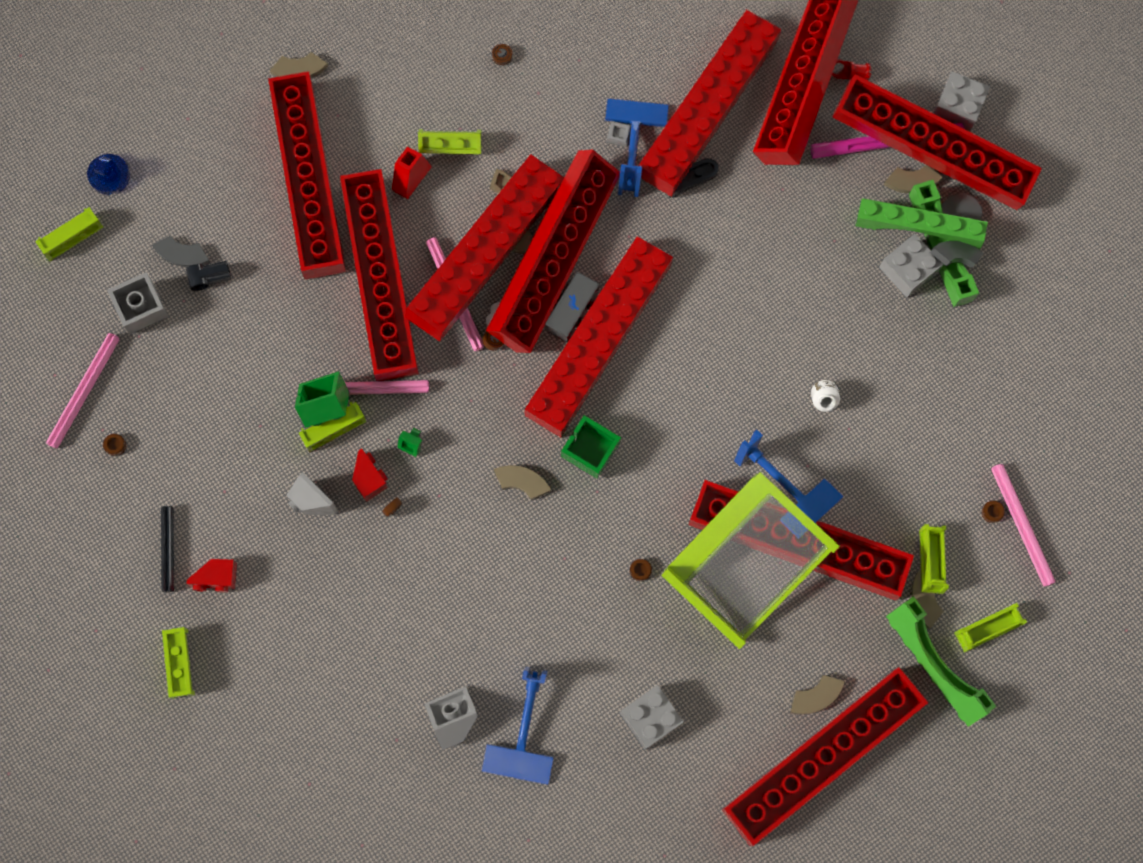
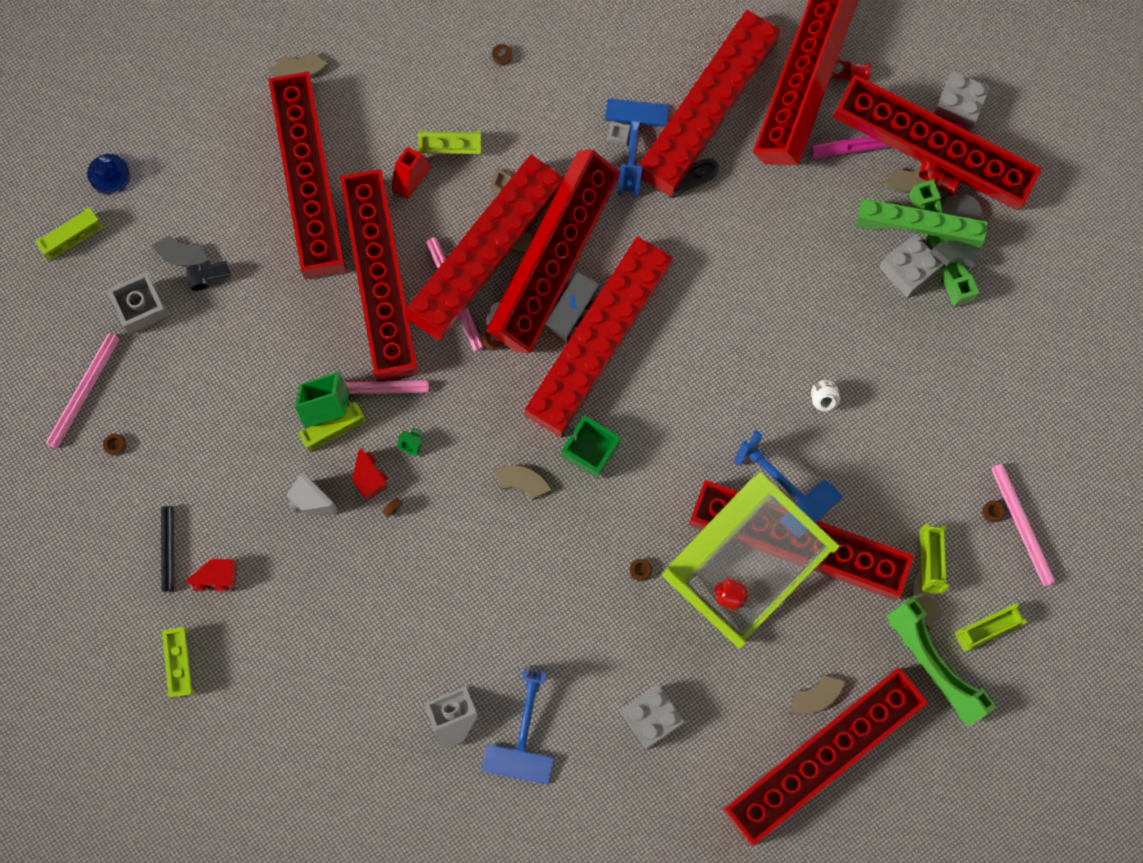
(731, 594): none -> red head
(931, 171): none -> red connector

